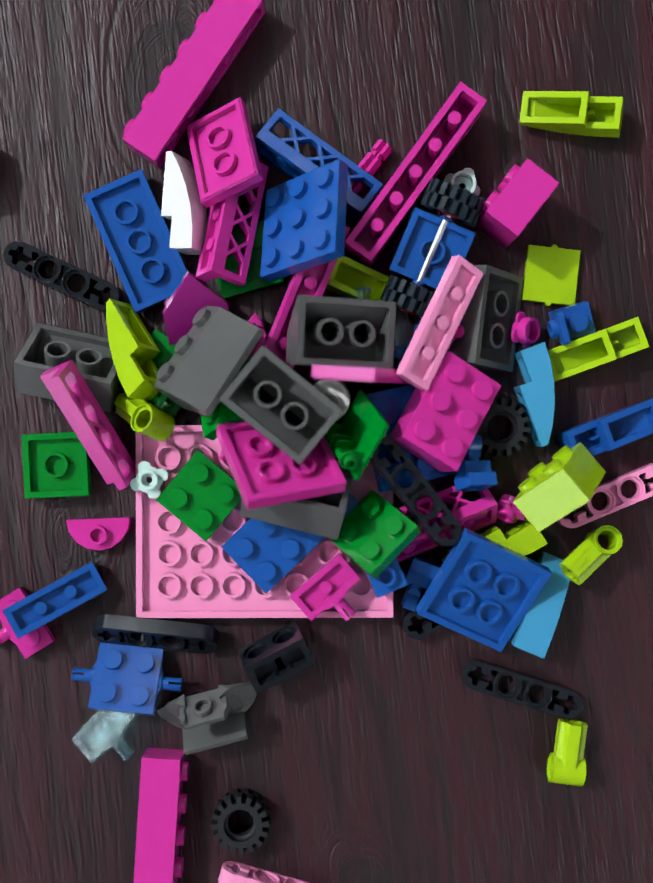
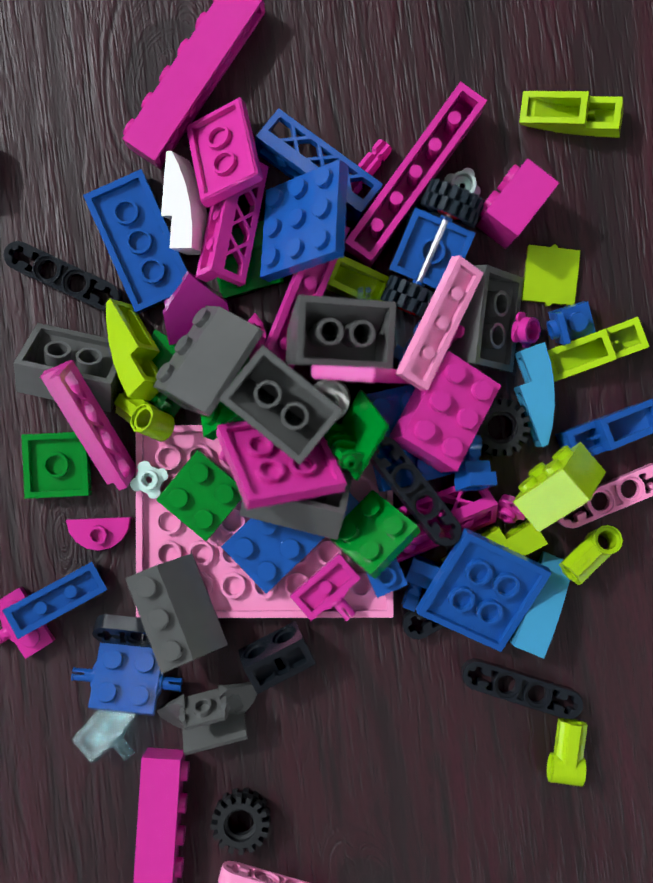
(176, 612): none -> dark grey slope

